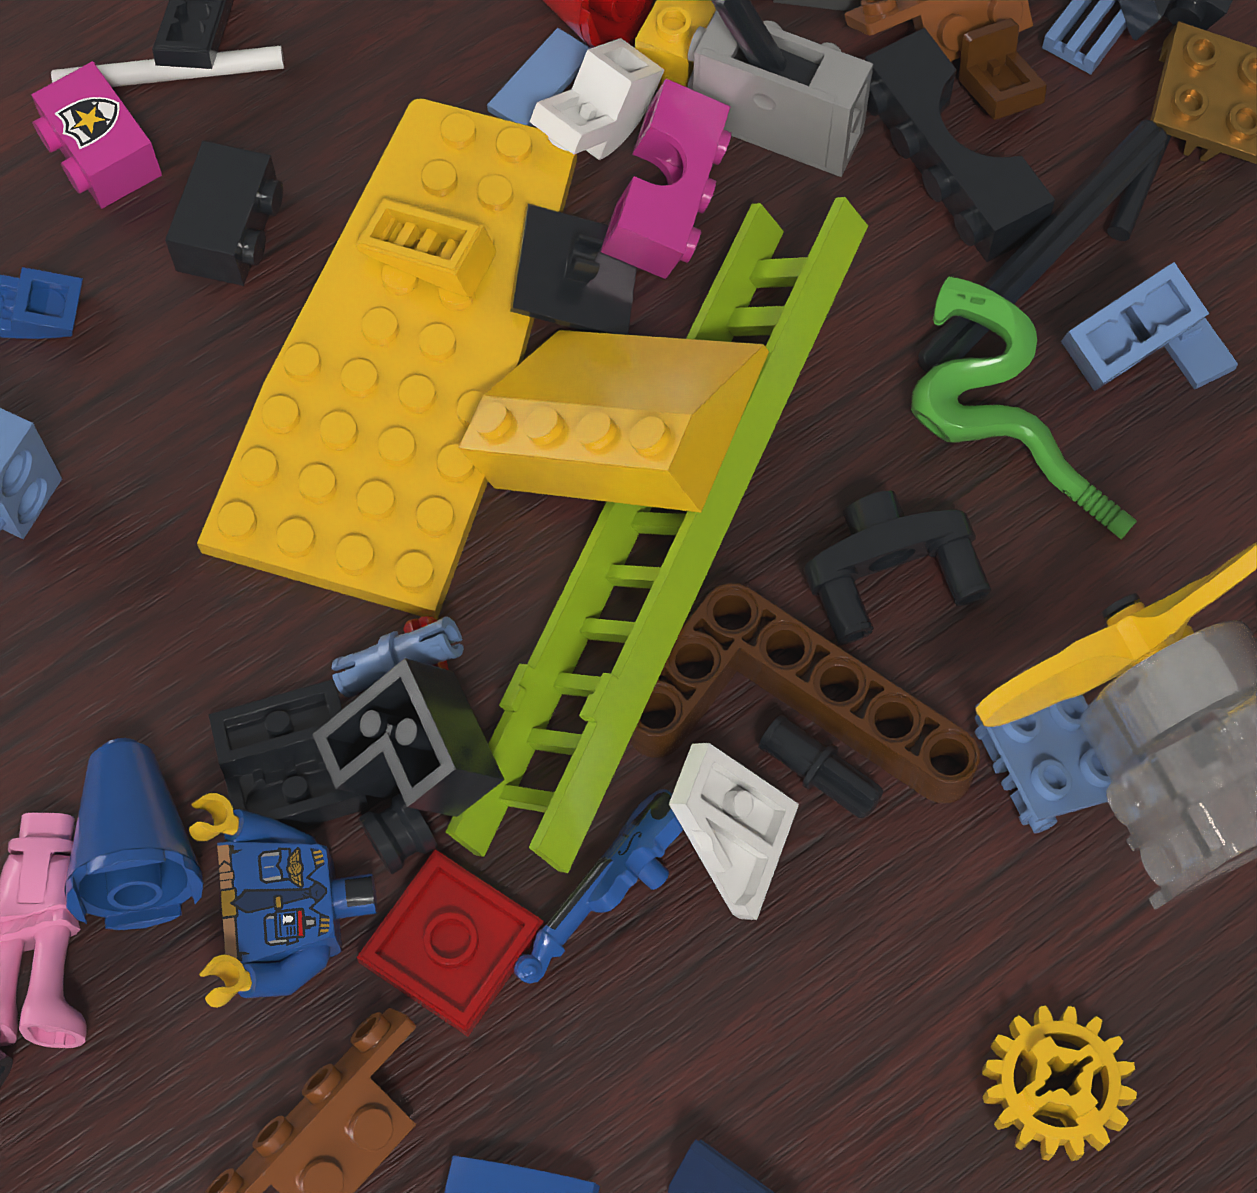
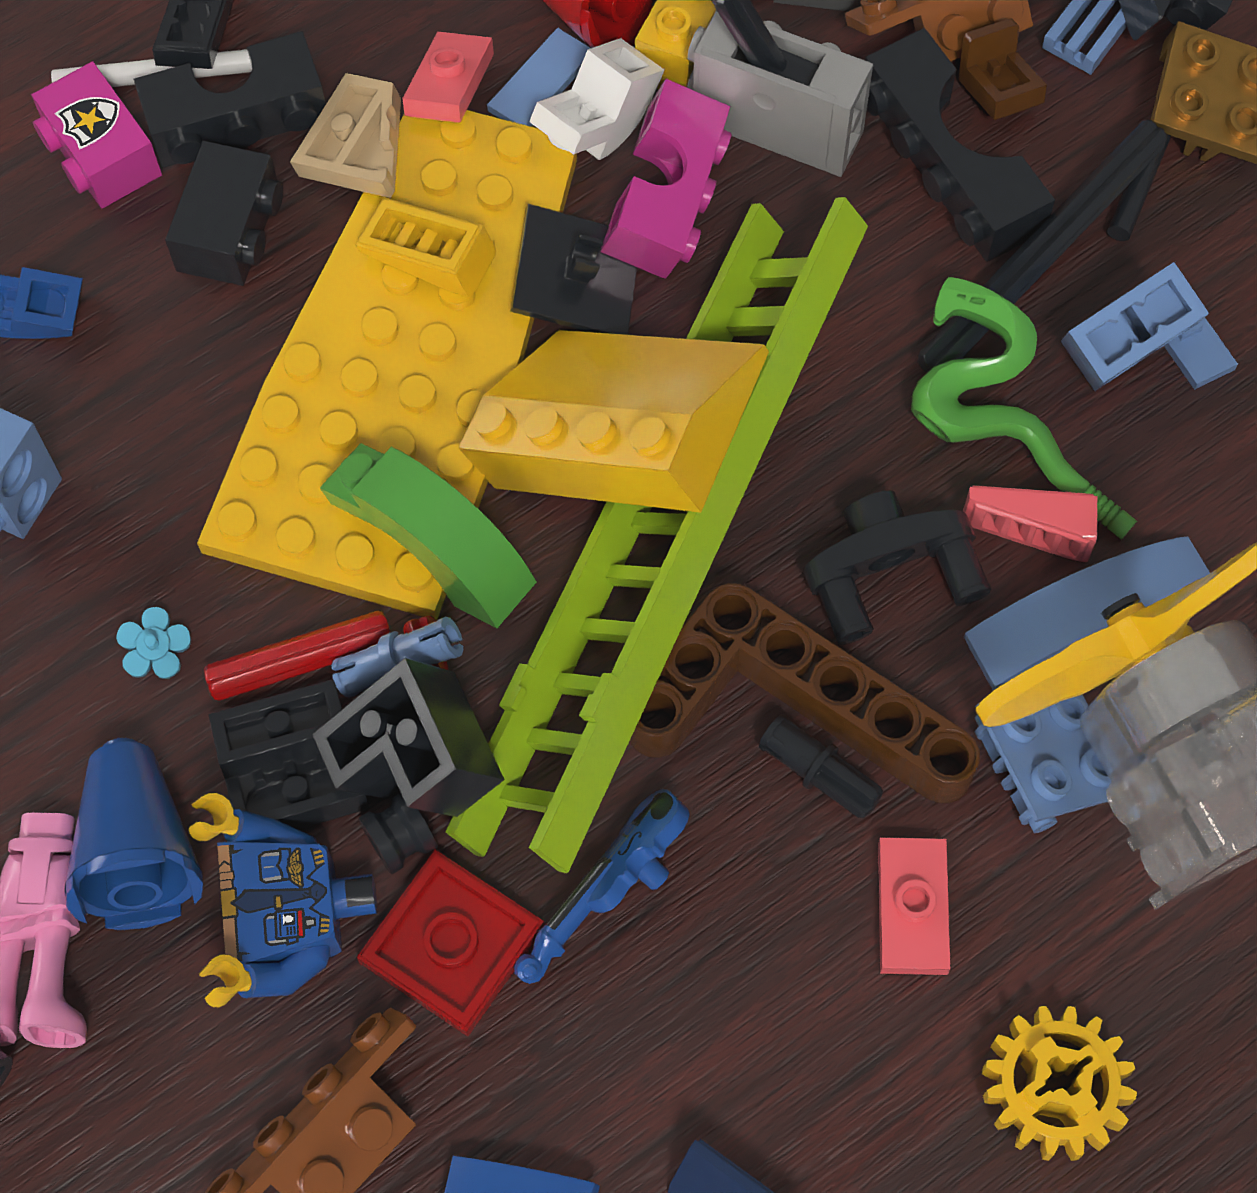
(153, 644): none -> medium azure plant
(276, 99): none -> black arch
(293, 656): none -> red axle
(354, 138): none -> tan wing
(437, 526): none -> bright green arch
(448, 77): none -> coral plate
(733, 825): white wing -> none
(913, 906): none -> coral plate
(1037, 518): none -> coral slope
(1073, 607): none -> medium blue slope

